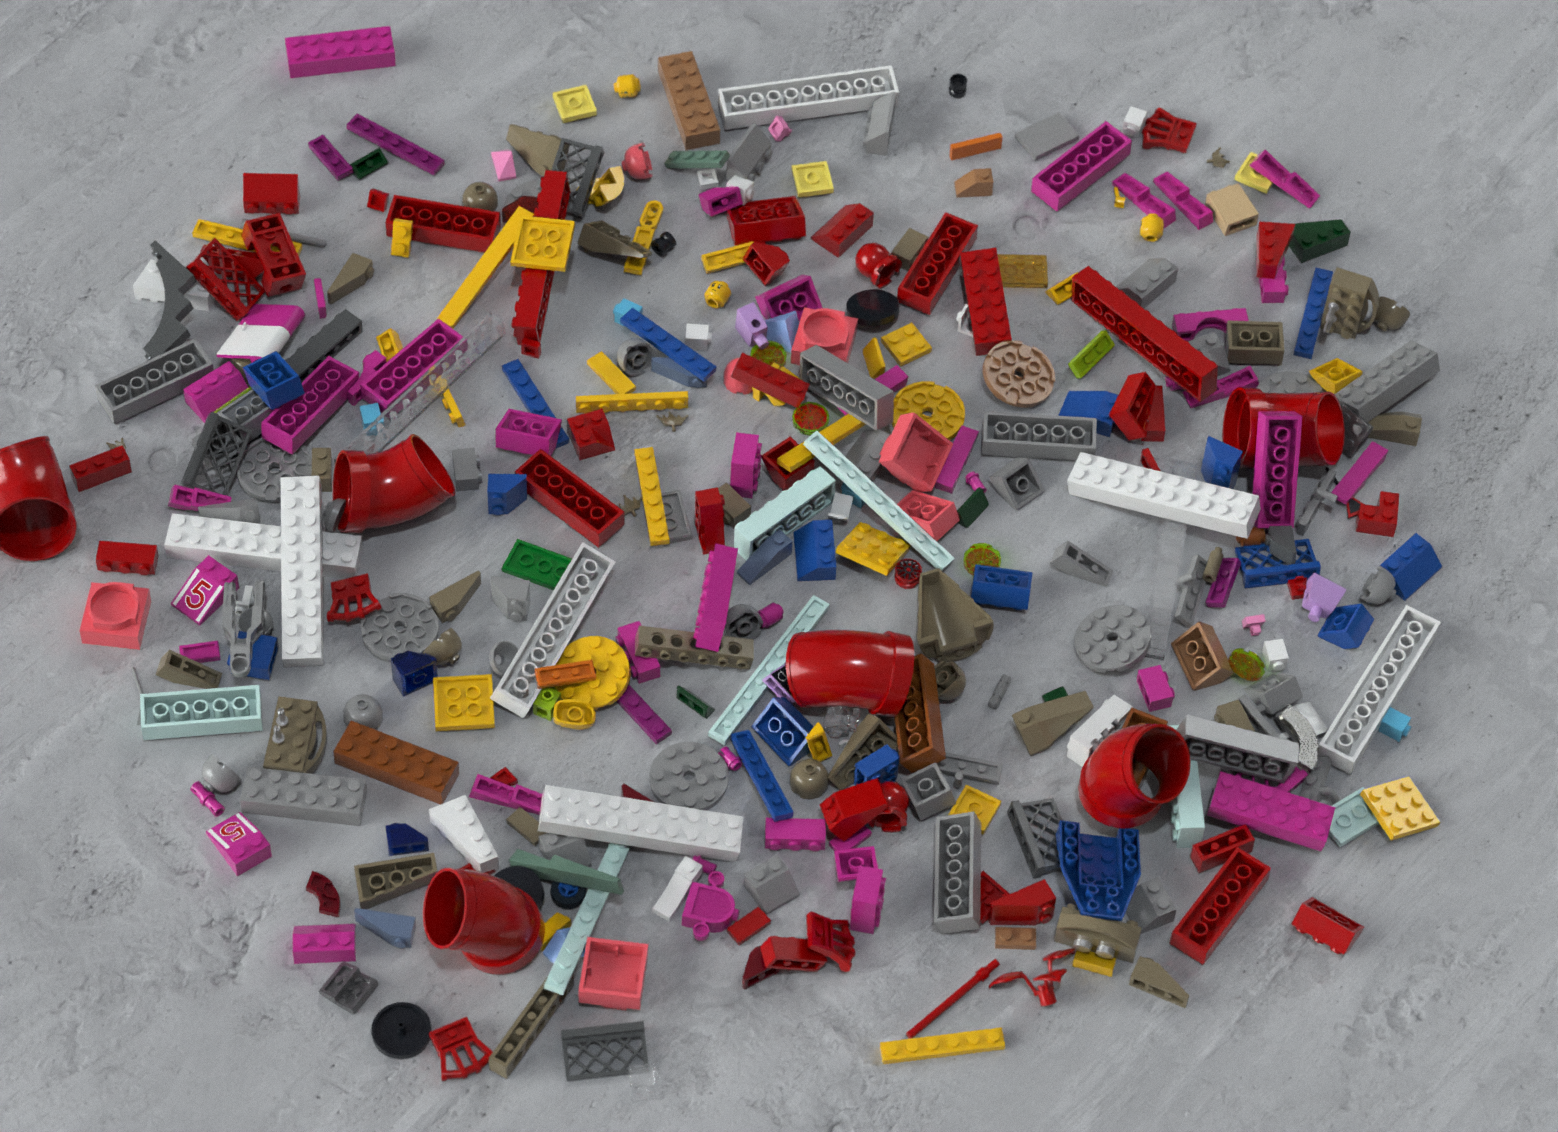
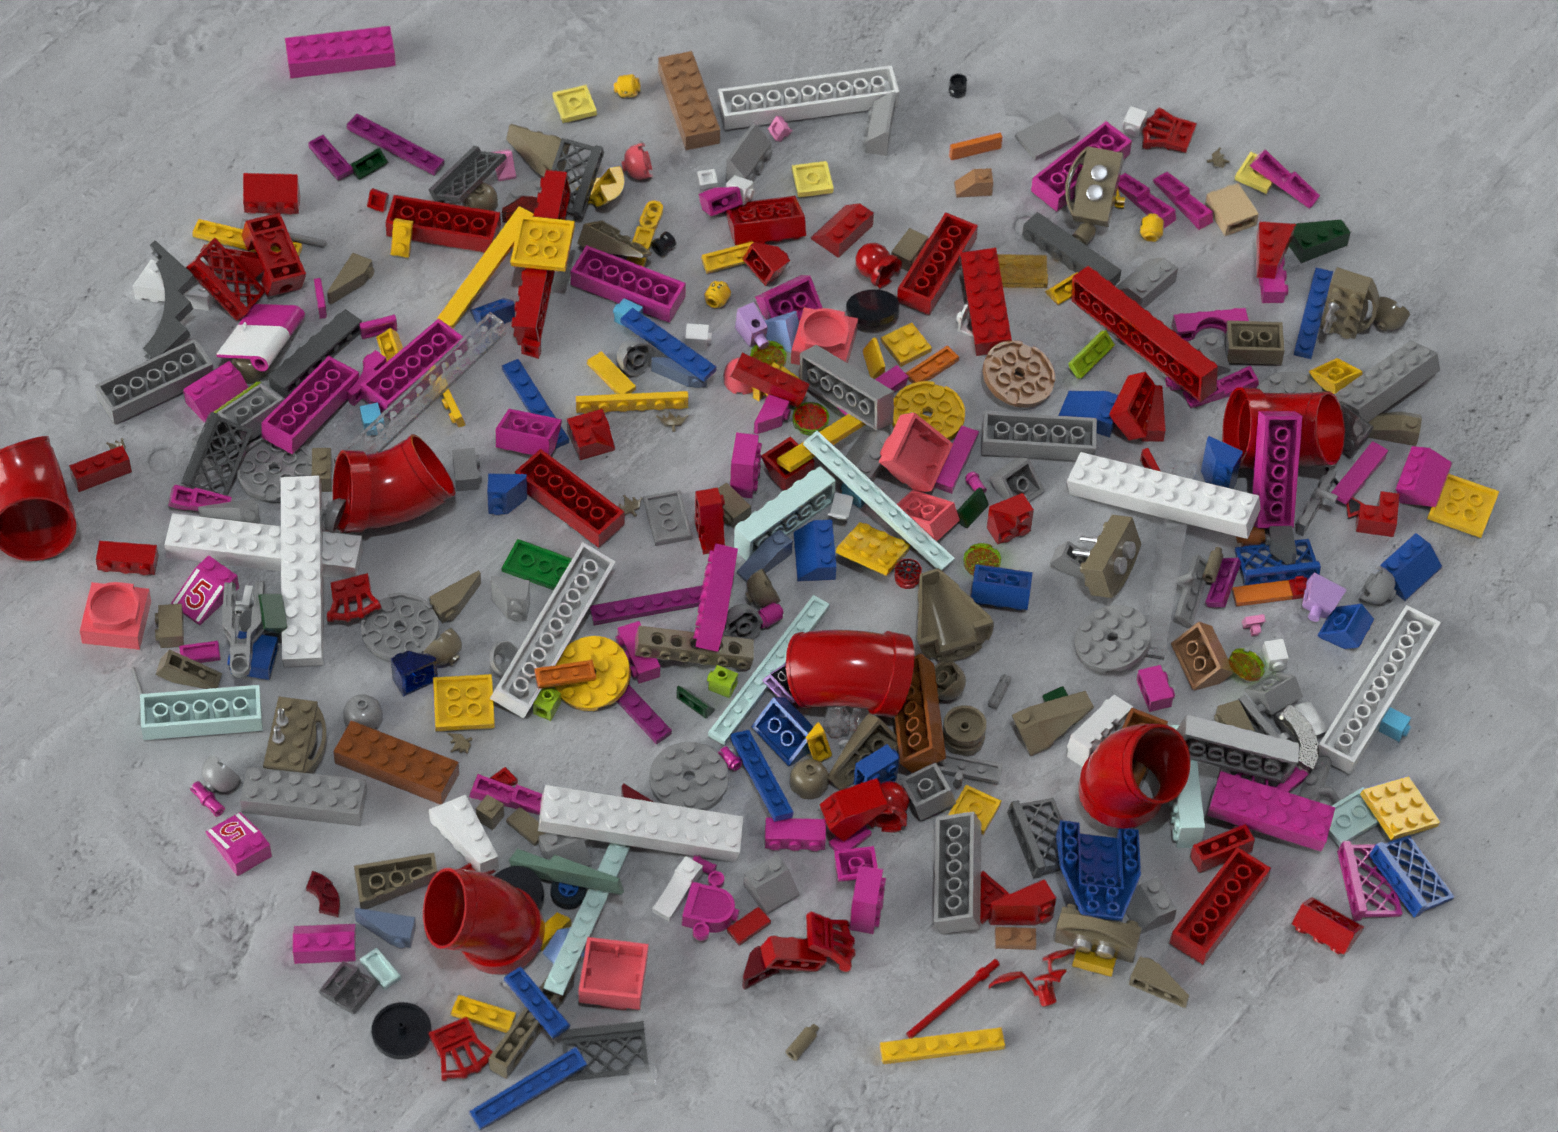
(170, 625): none -> dark tan brick
(273, 612): none -> slope
(274, 380): blue brick -> none
(377, 326): none -> dark pink tile
(380, 969): none -> light aqua tile
(405, 839): clear blue slope -> none
(458, 175): none -> dark grey fence
(460, 743): none -> dark tan piece
(483, 1013): none -> yellow plate
(490, 812): none -> dark tan brick
(502, 308): none -> blue slope
(528, 1088): none -> blue plate
(536, 1002): none -> blue tile
(574, 714): yellow piece -> none
(620, 279): none -> dark pink brick
(645, 605): none -> magenta plate
(651, 496): yellow plate -> none
(697, 159): sand green plate -> none
(722, 681): none -> lime brick
(761, 589): none -> dark tan cylinder
(772, 414): none -> dark pink slope
(802, 1042): none -> dark tan cylinder
(933, 365): none -> orange tile
(964, 730): none -> dark tan wheel
(1010, 518): none -> red slope
(1067, 248): none -> dark grey brick
(1085, 232): none -> dark tan brick
(1095, 185): none -> dark tan piece
(1111, 556): none -> dark tan piece
(1262, 593): none -> orange tile
(1353, 884): none -> dark pink fence
(1400, 880): none -> blue fence
(1423, 477): none -> dark pink slope
(1464, 506): none -> yellow plate

